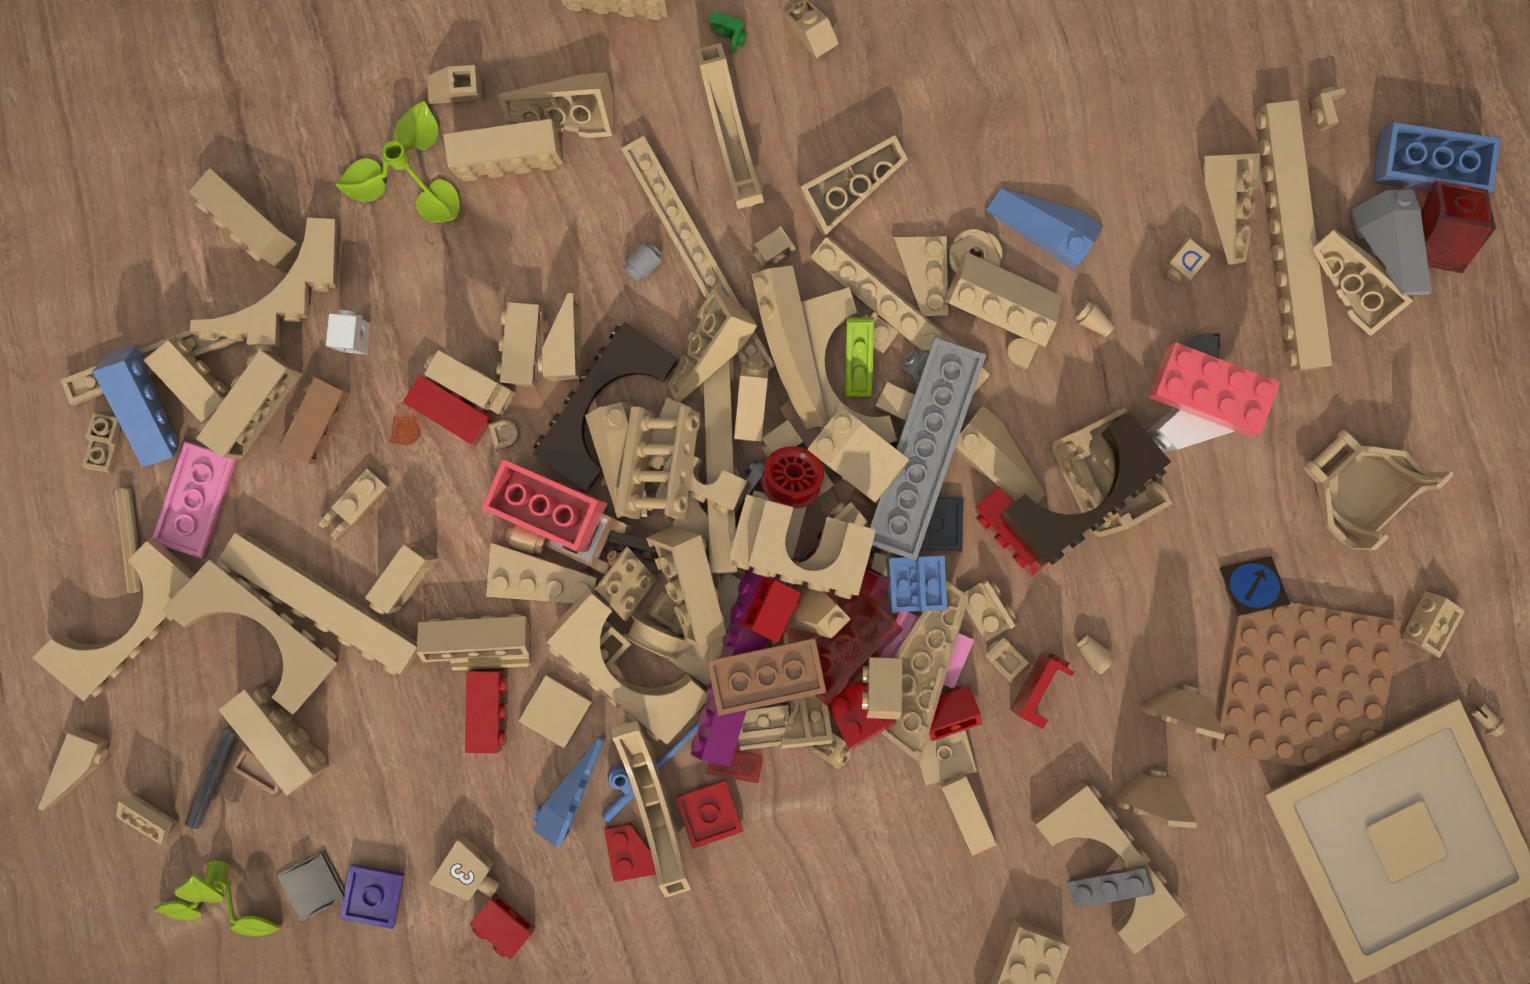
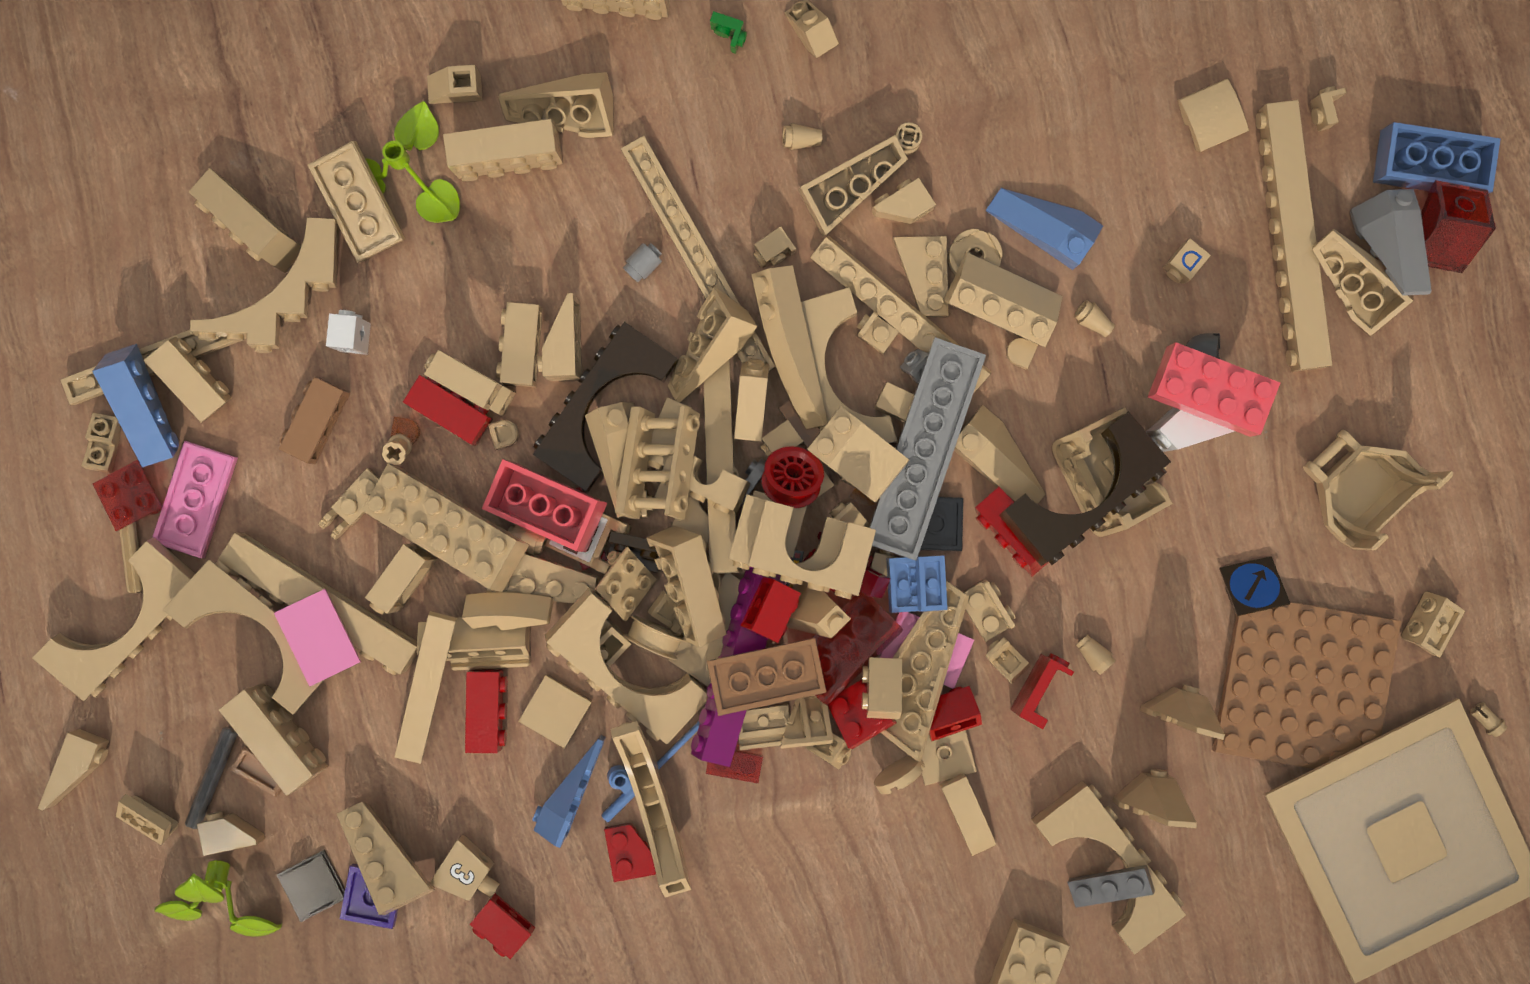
(127, 495): none -> clear red hinge
(226, 833): none -> tan slope
(248, 405): tan brick -> none
(317, 637): none -> bright pink tile
(356, 201): none -> tan tile
(383, 862): none -> tan wedge
(397, 456): none -> tan bush
(425, 687): none -> tan tile
(445, 528): none -> tan brick
(506, 610): none -> tan slope
(709, 814): red plate -> none
(728, 126): tan arch -> none
(800, 136): none -> tan cone
(859, 357): lime tile -> none
(898, 774): none -> tan tile
(906, 204): none -> tan slope
(909, 142): none -> tan wheel
(1213, 115): none -> tan slope
(1230, 191): tan wedge -> none

